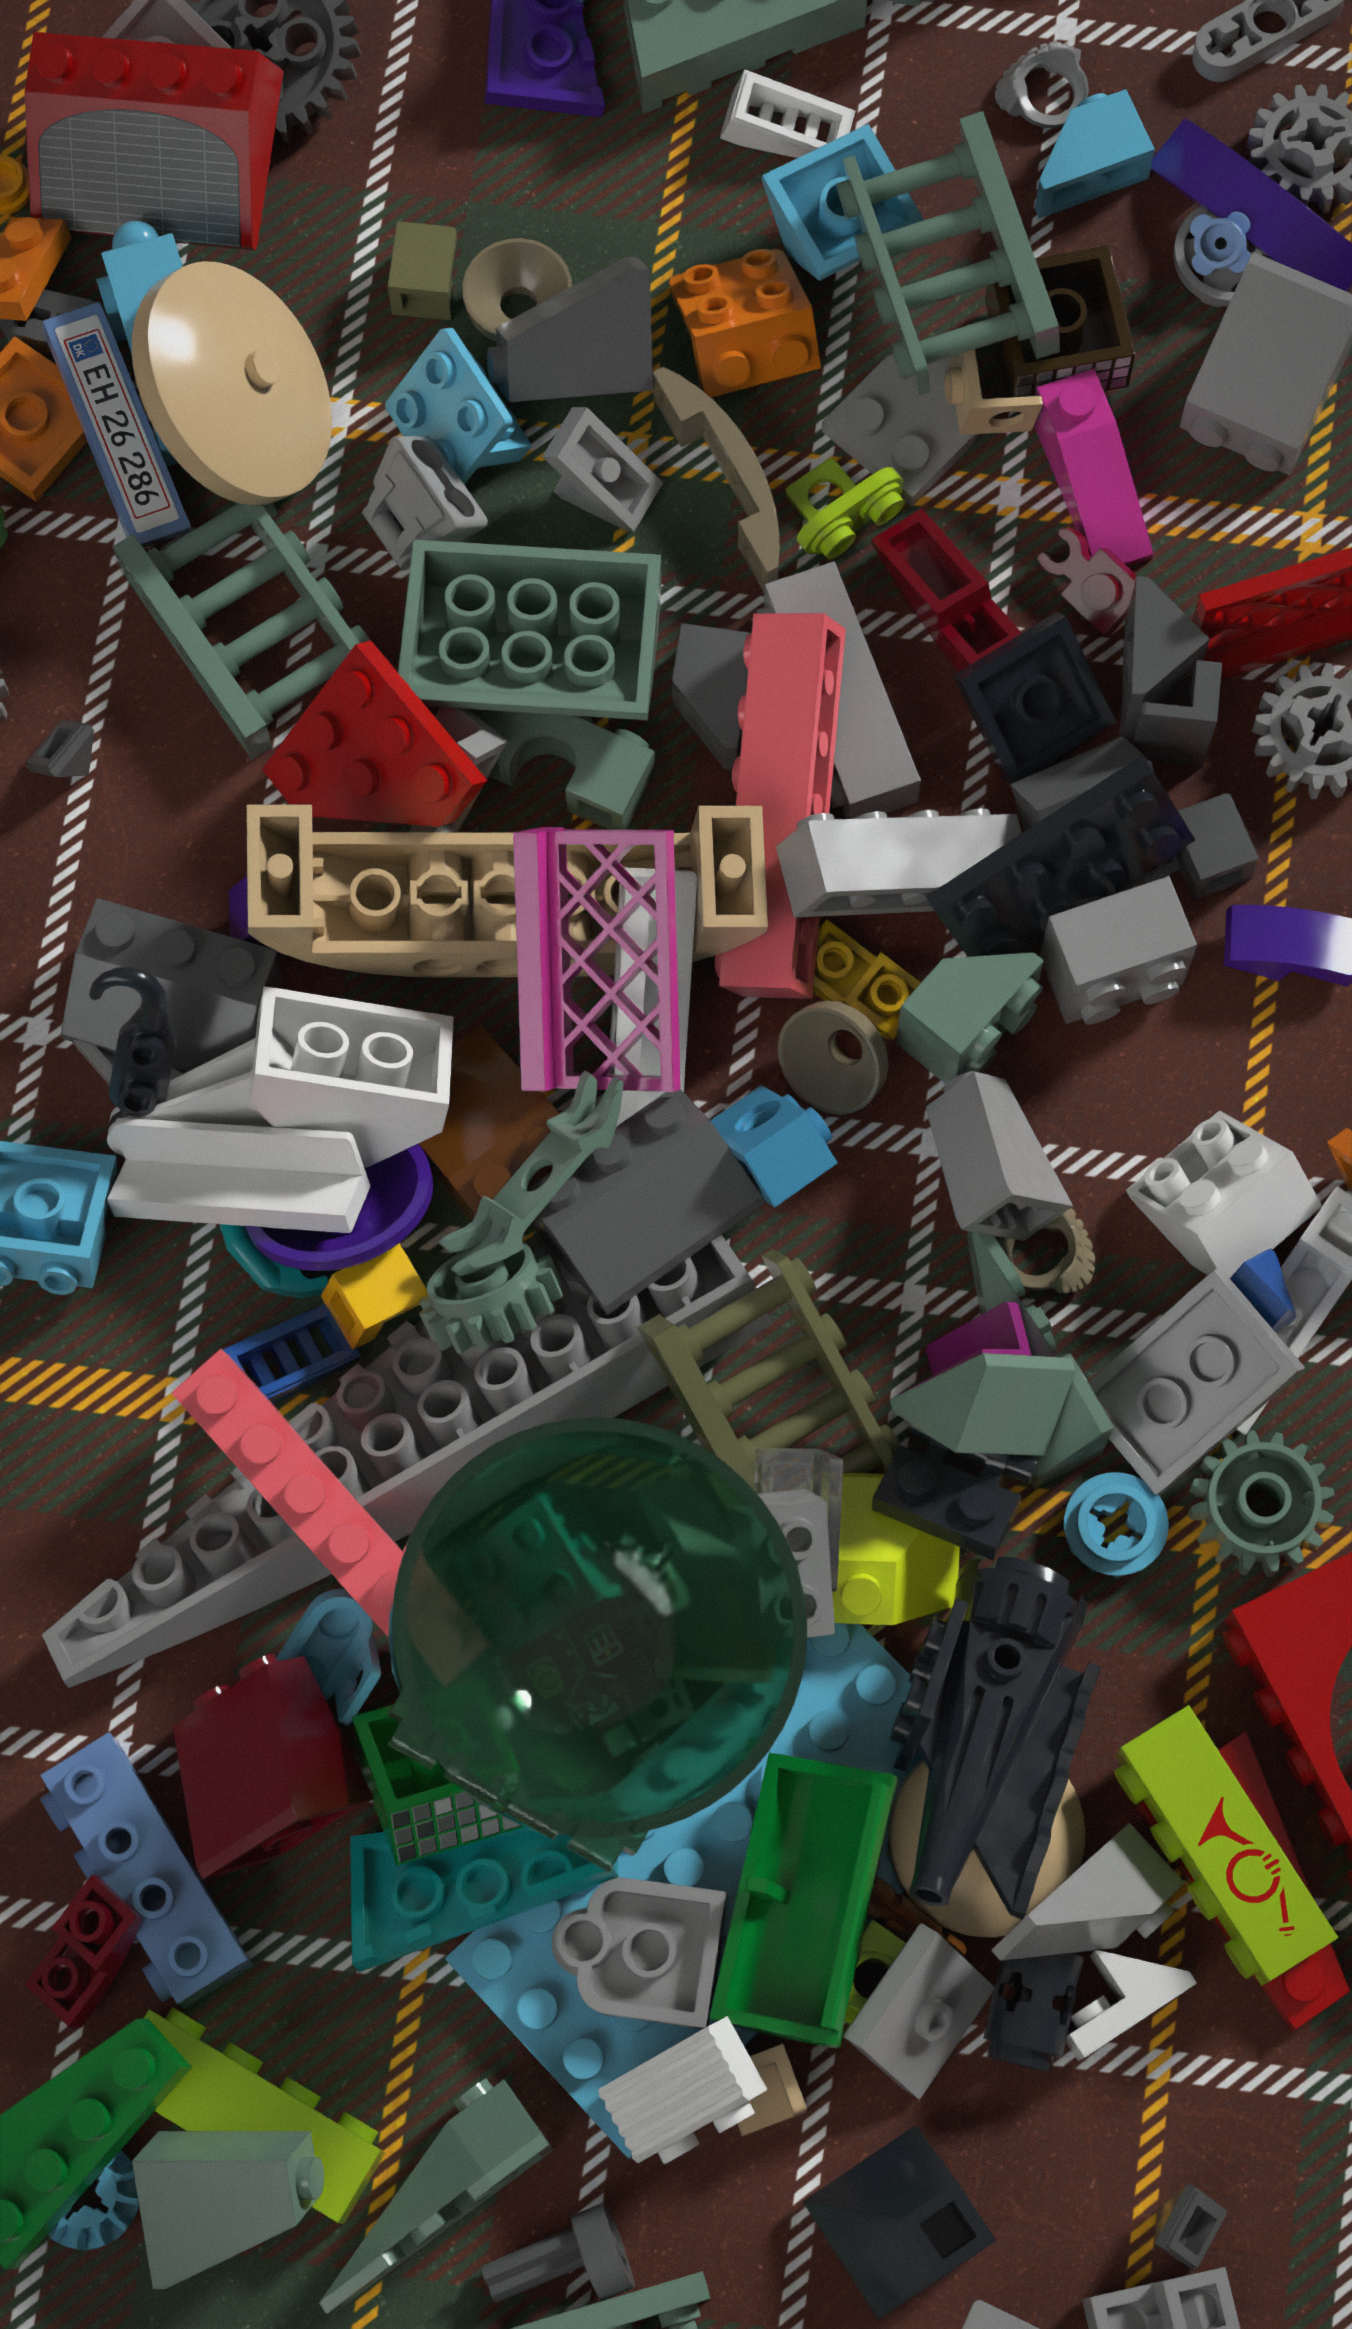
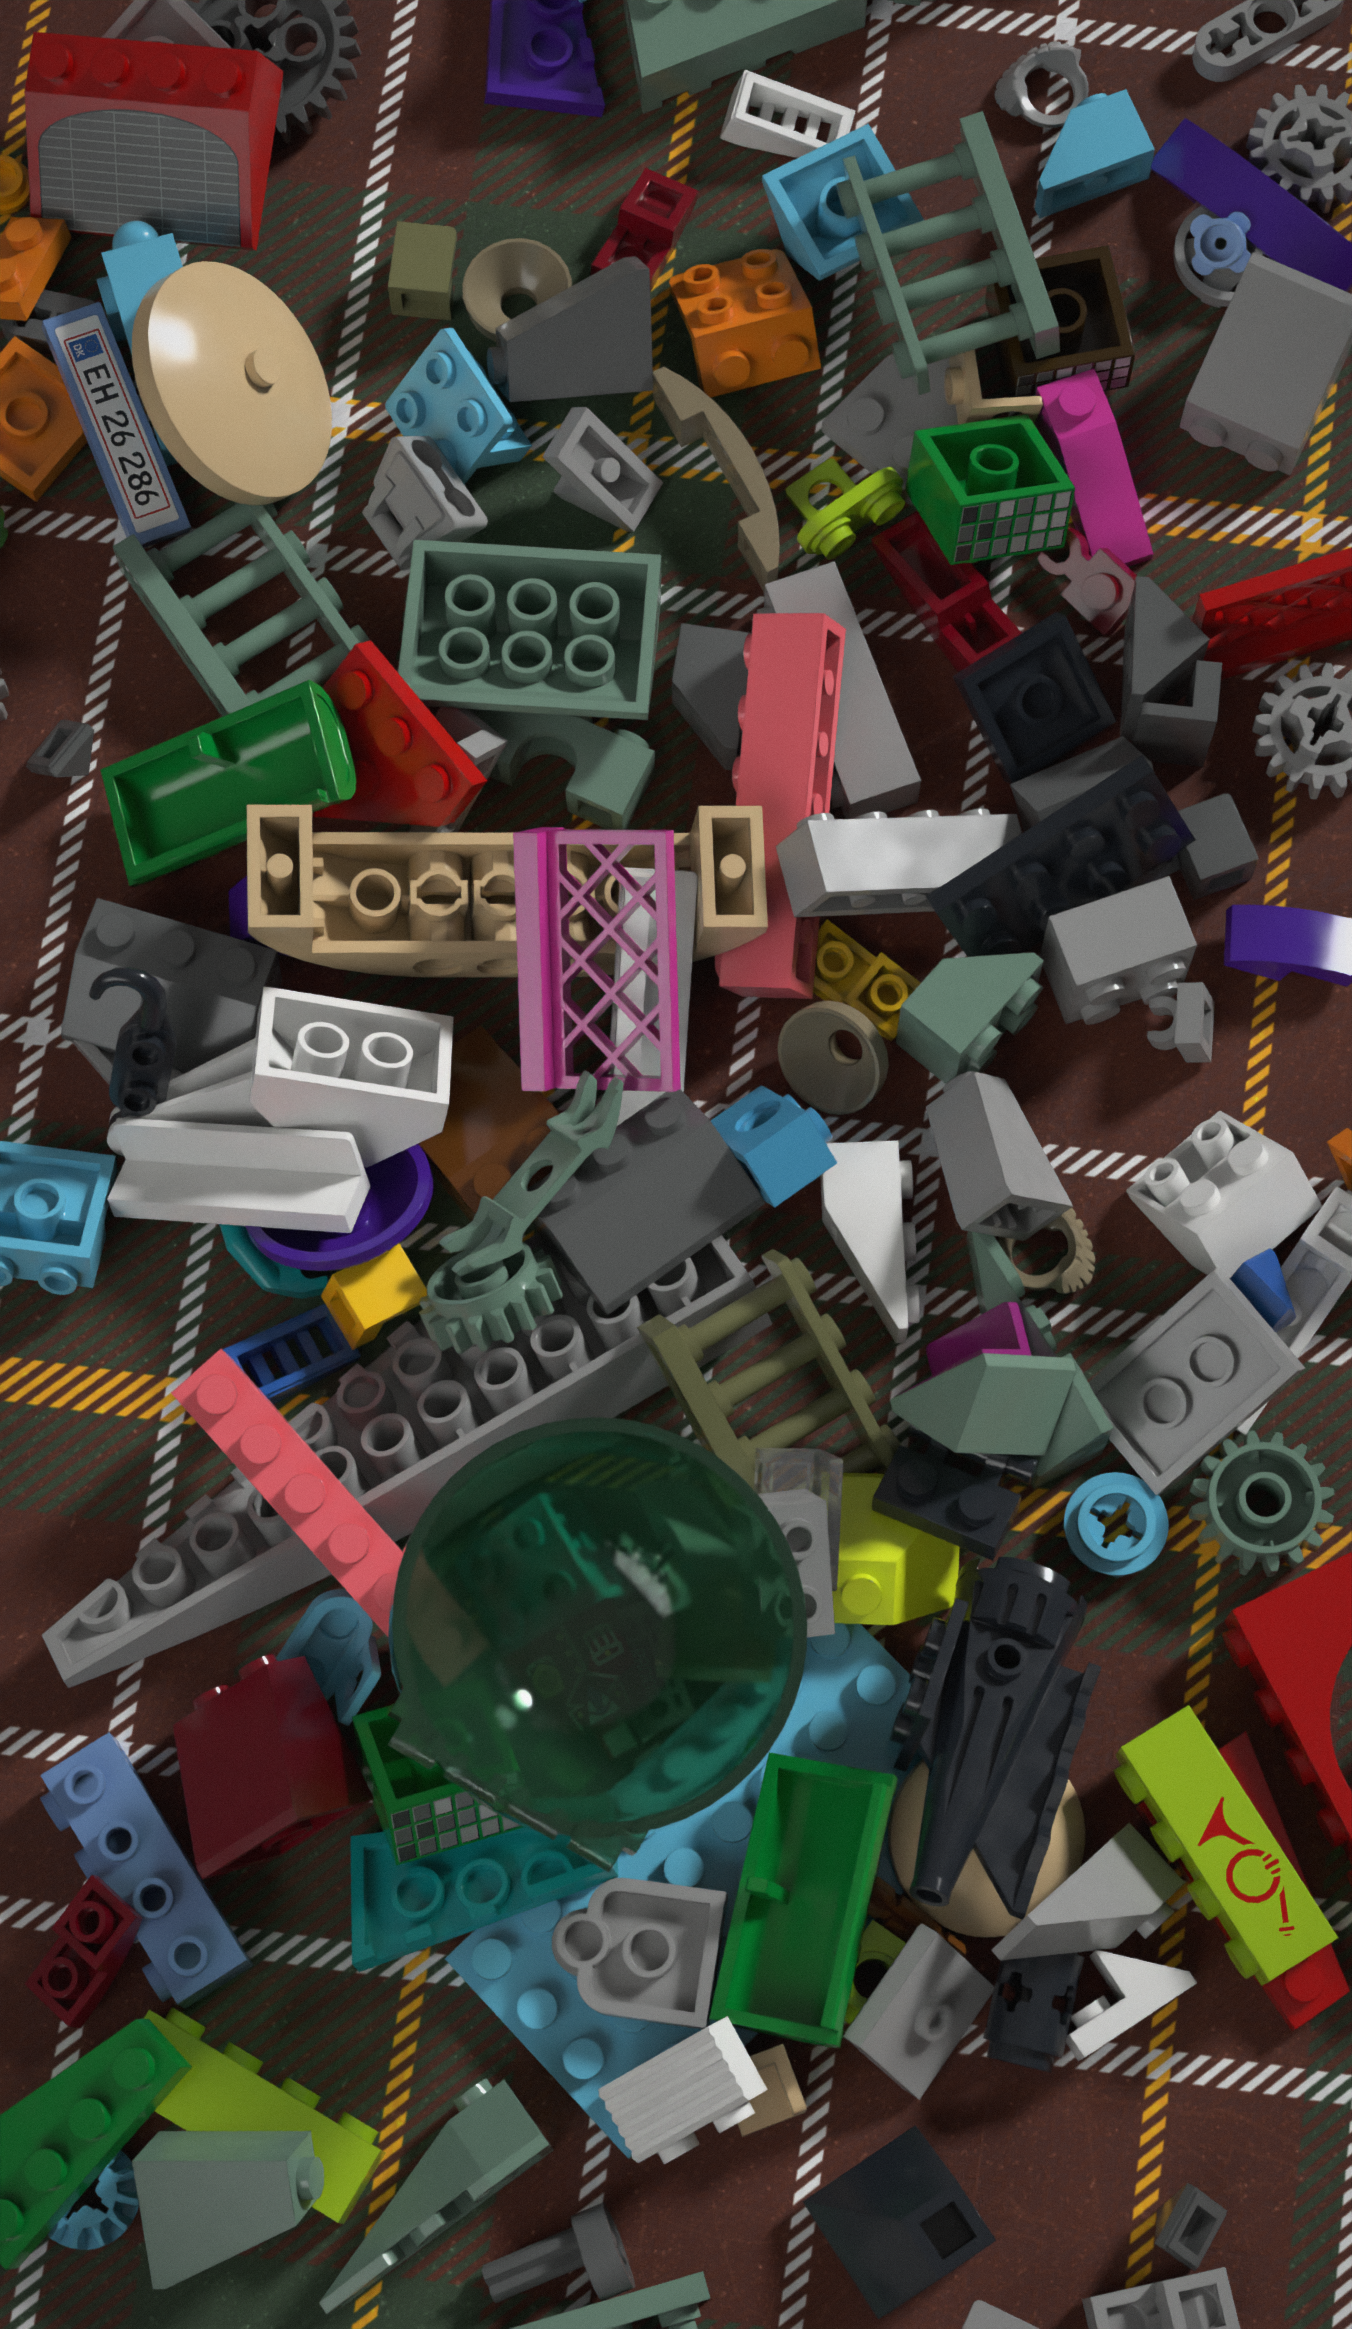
(194, 790): none -> green container
(649, 223): none -> dark red slope
(866, 1222): none -> white slope
(989, 489): none -> green brick
(1191, 1022): none -> light grey tile

